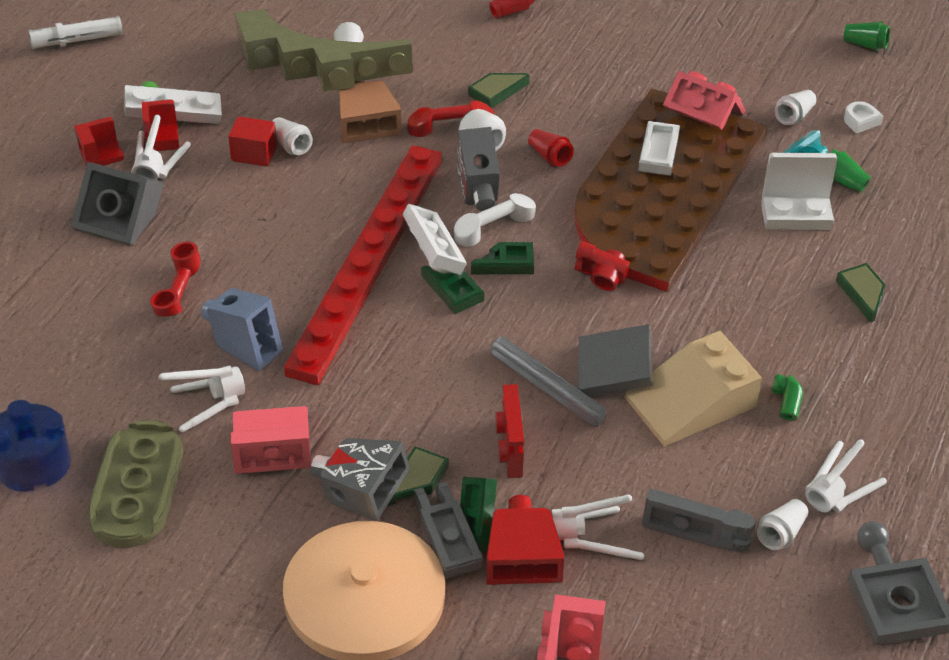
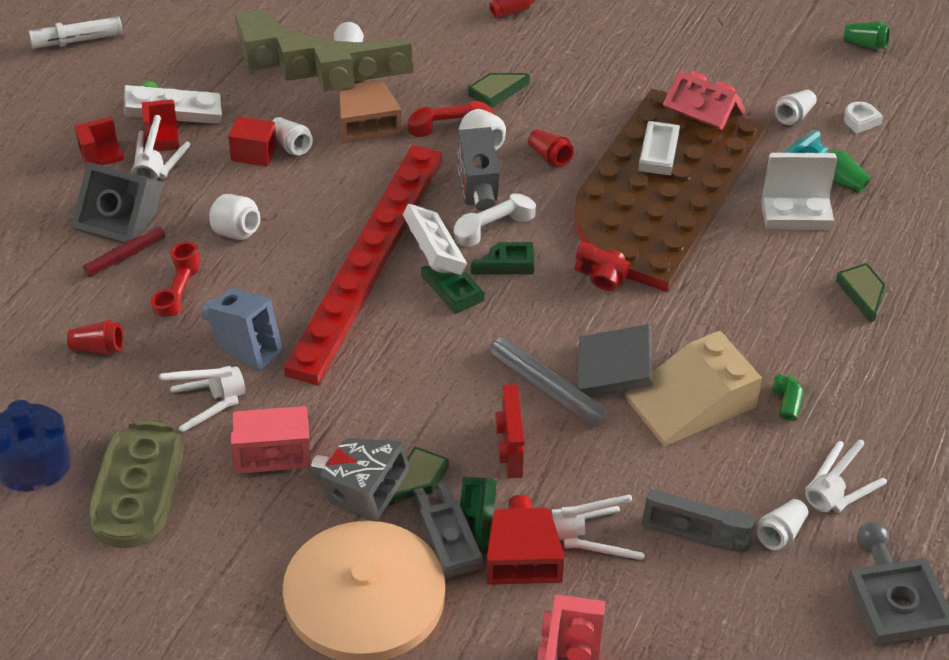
(97, 338): none -> red cone
(124, 251): none -> dark red piece
(234, 216): none -> white head

